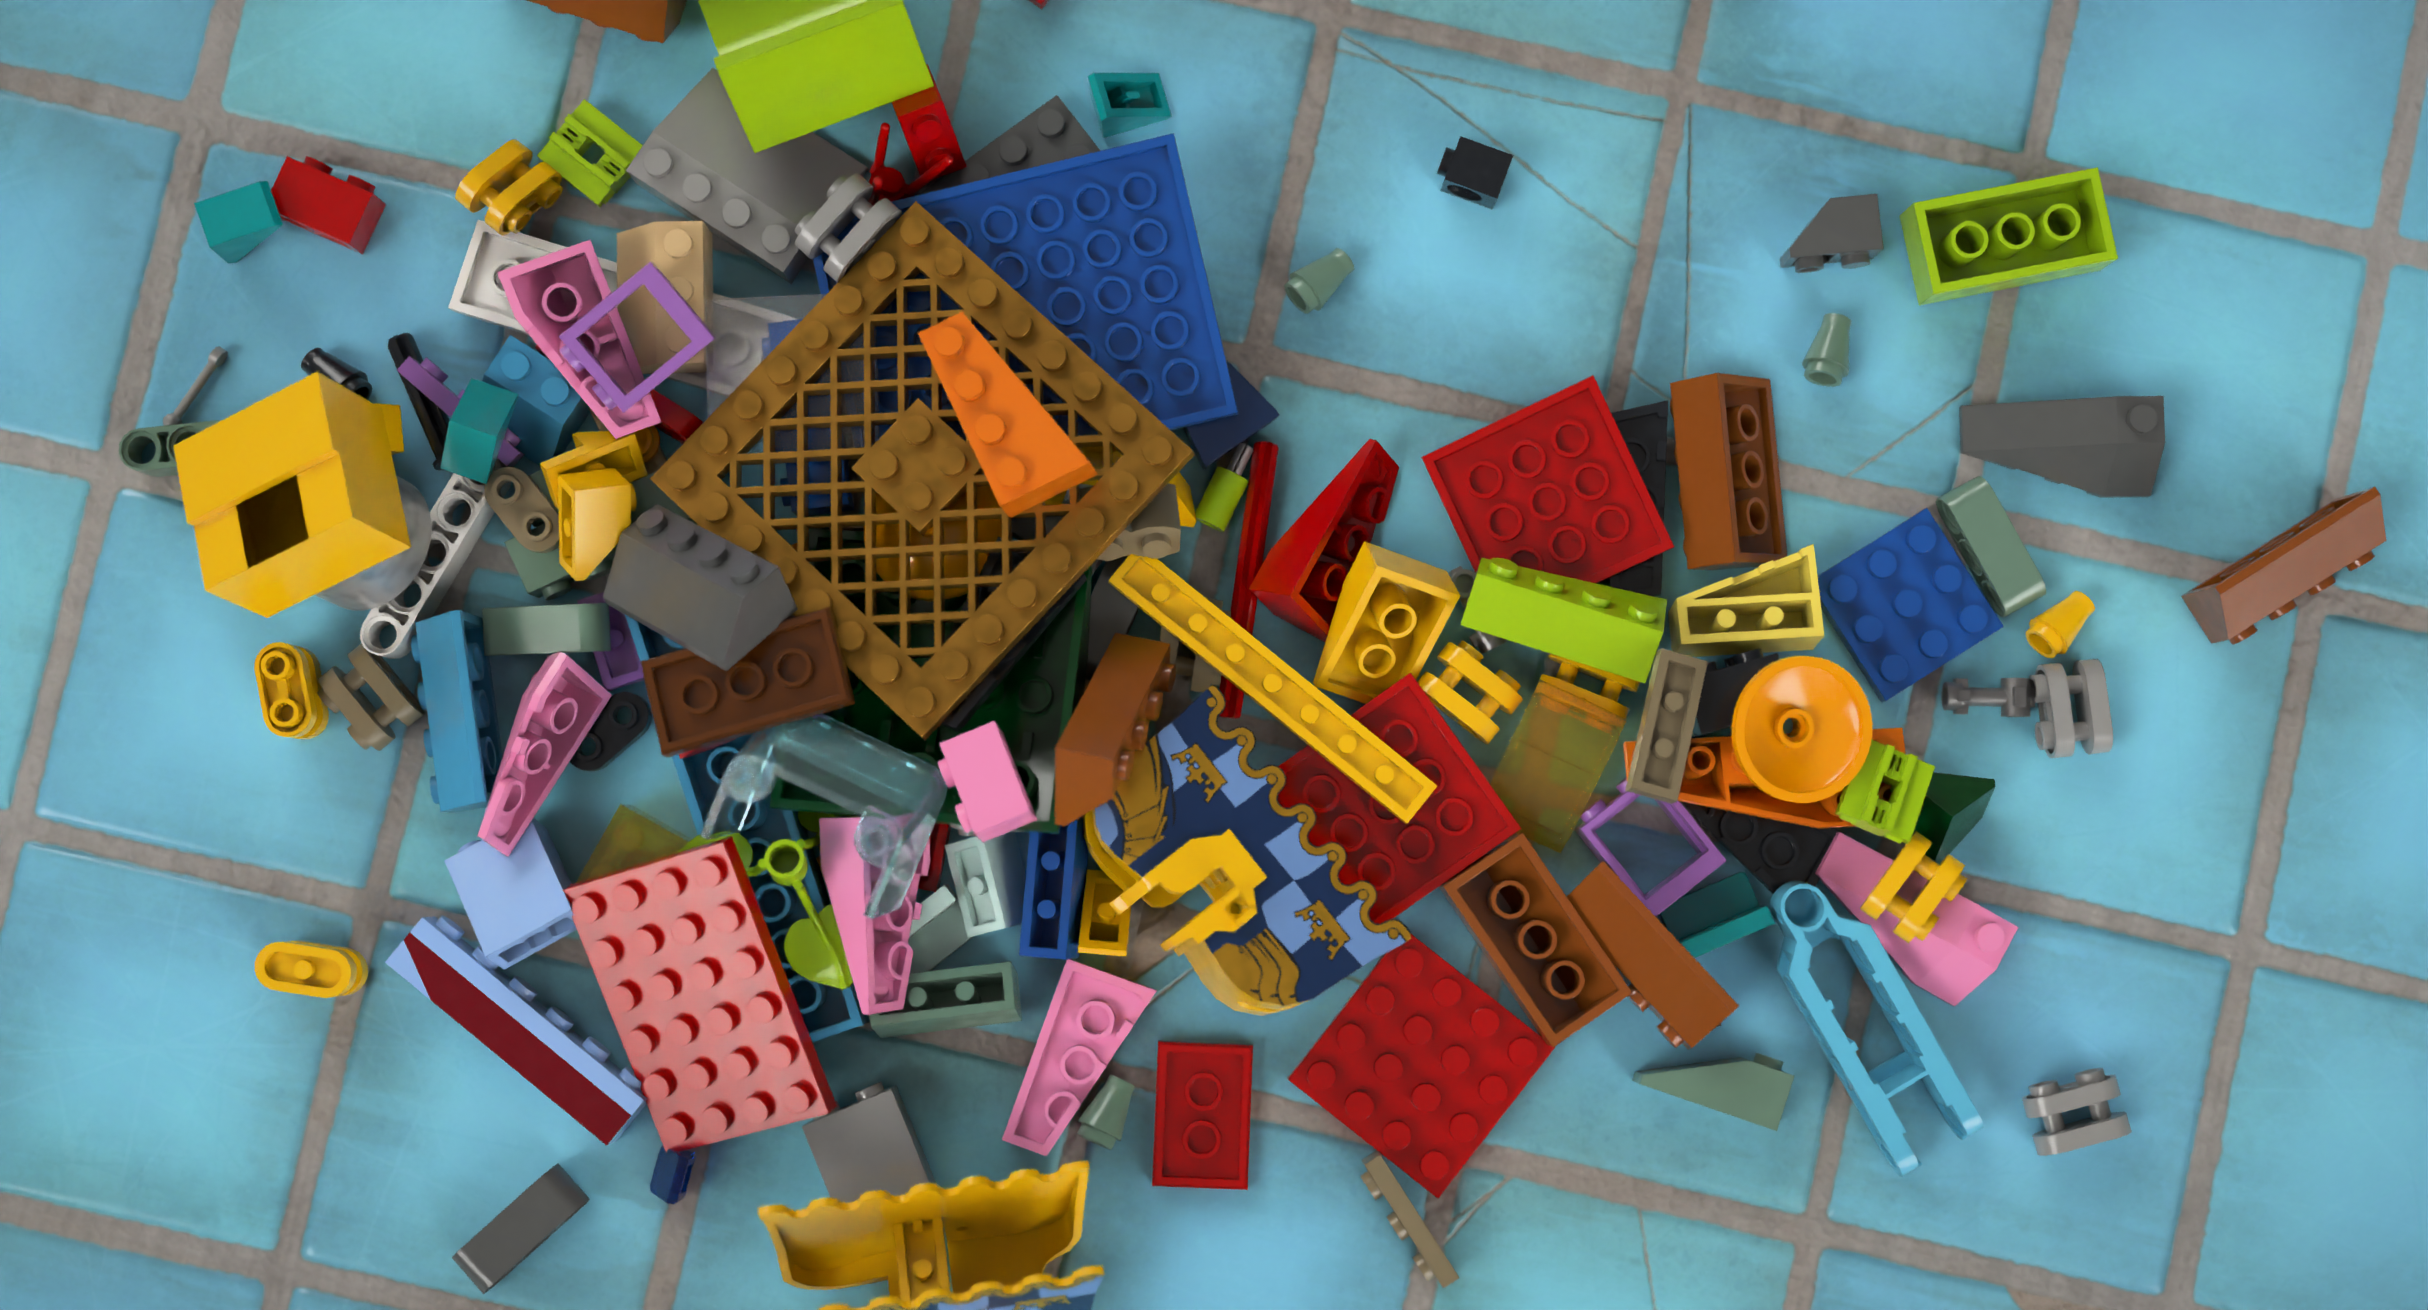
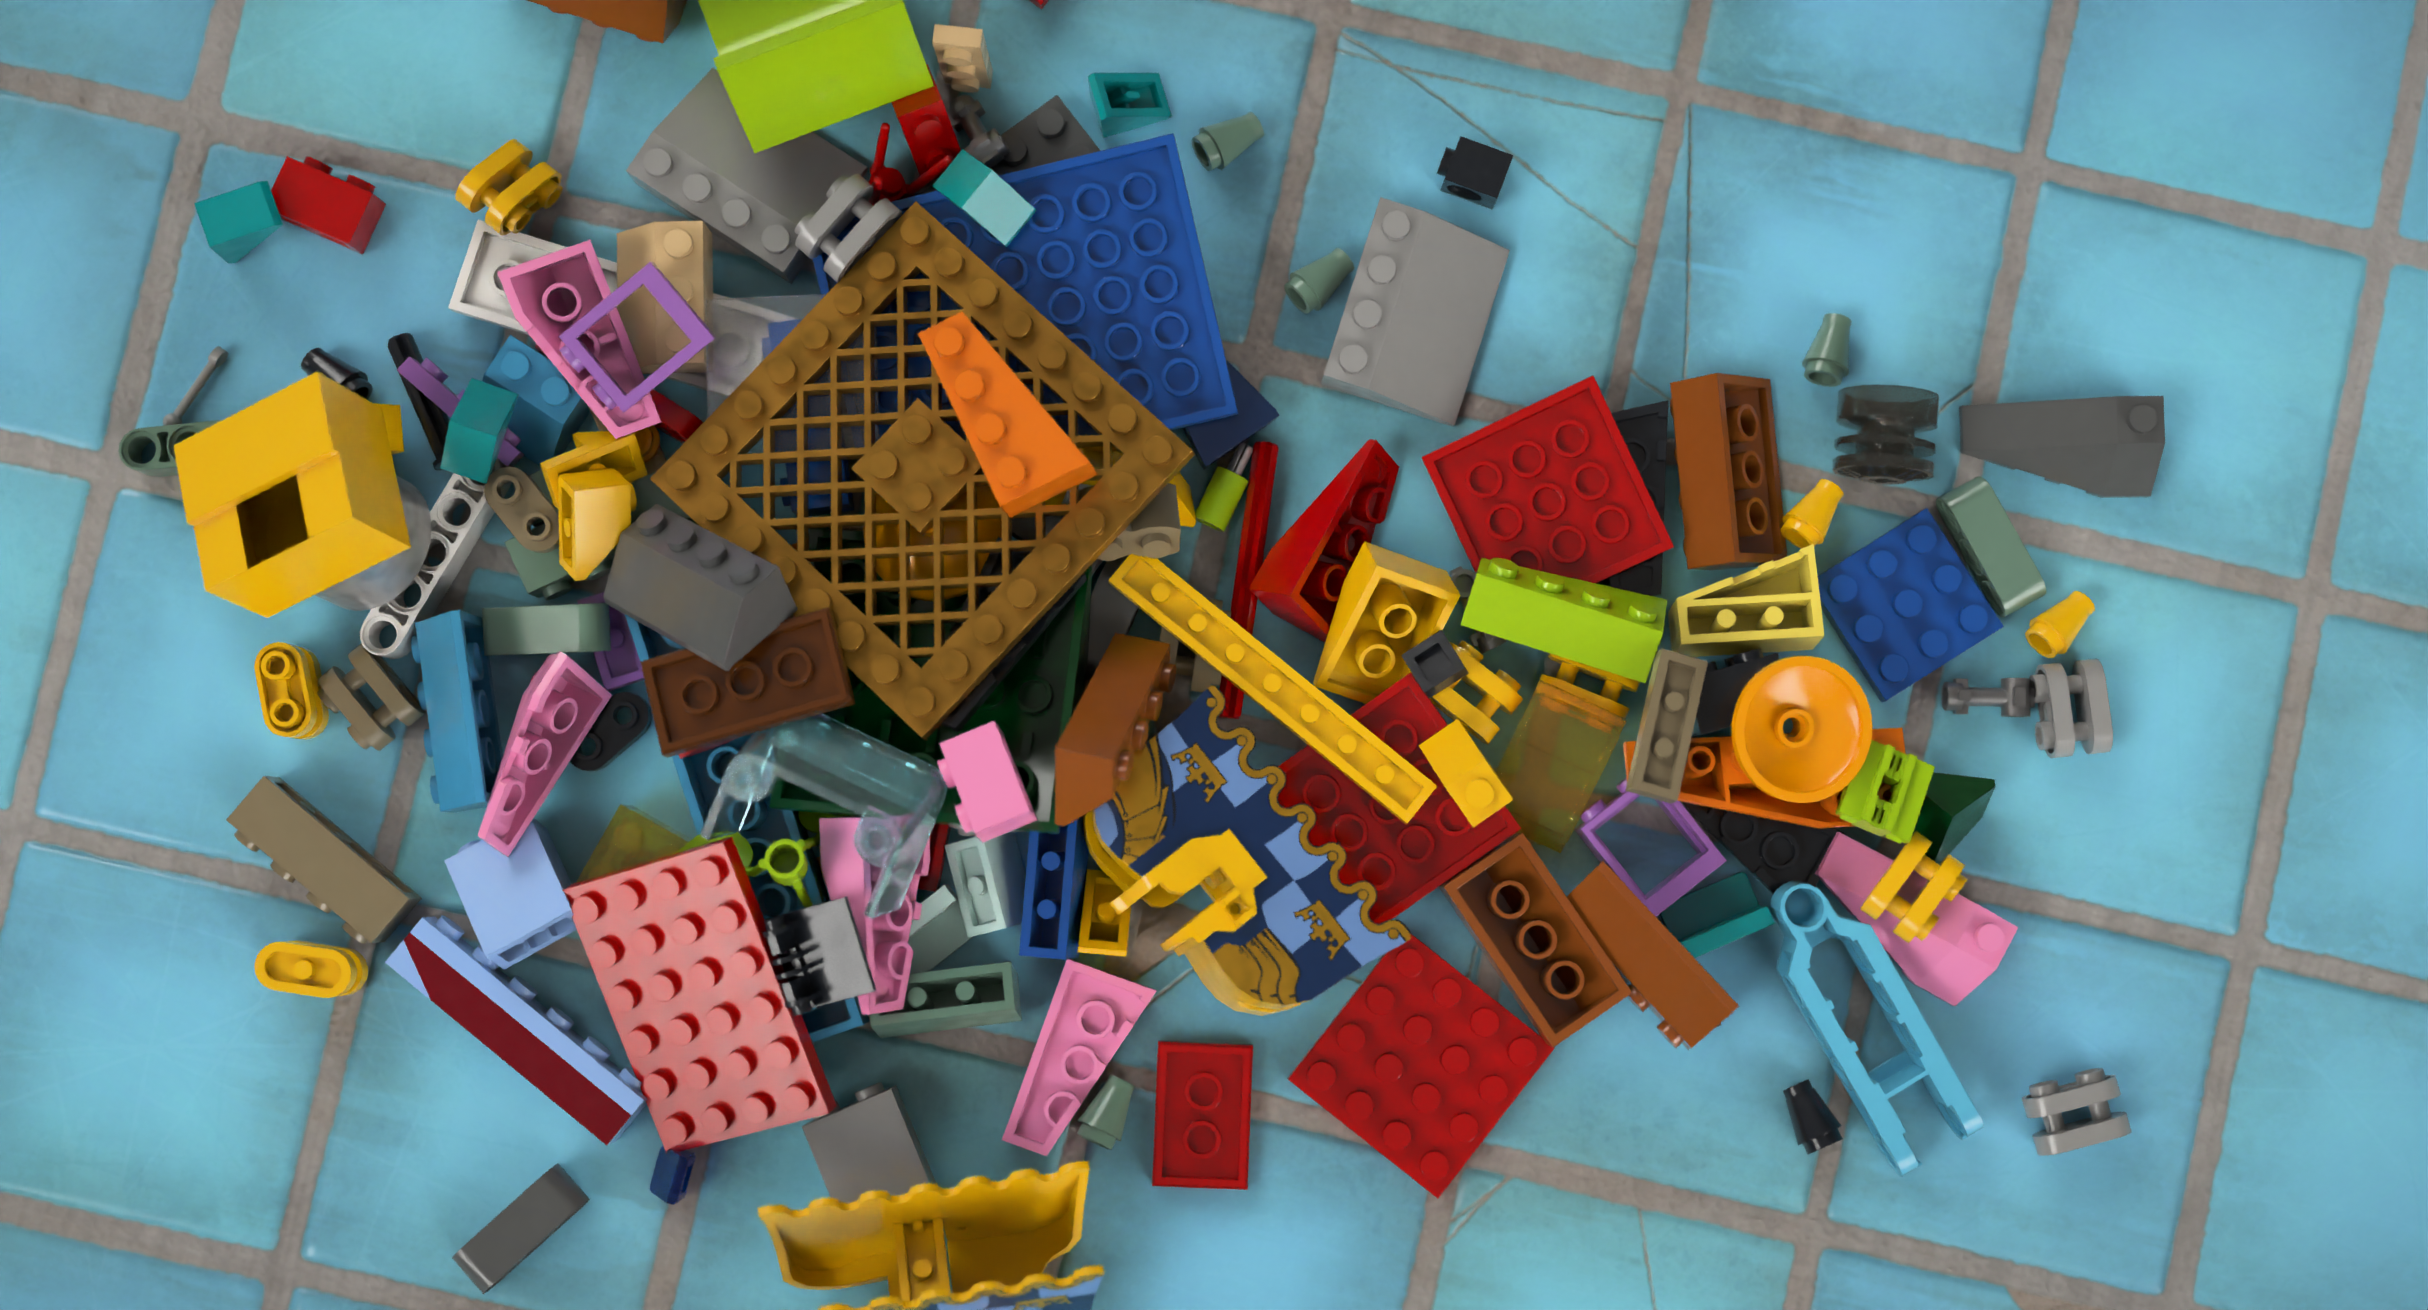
(323, 860): none -> dark tan brick
(566, 157): lime piece -> none
(819, 955): none -> hinge
(962, 57): none -> tan plate
(984, 145): none -> flat silver bar
(984, 197): none -> slope
(1224, 141): none -> sand green cone
(1407, 1221): dark tan plate -> none
(1415, 313): none -> light grey slope
(1434, 664): none -> black plate
(1465, 772): none -> yellow slope
(1732, 1086): sand green slope -> none
(1811, 1118): none -> black cone
(1812, 515): none -> yellow cone
(1841, 232): dark grey slope -> none
(1886, 430): none -> clear smoke wheel
(2008, 236): lime brick -> none
(2288, 566): dark orange slope -> none

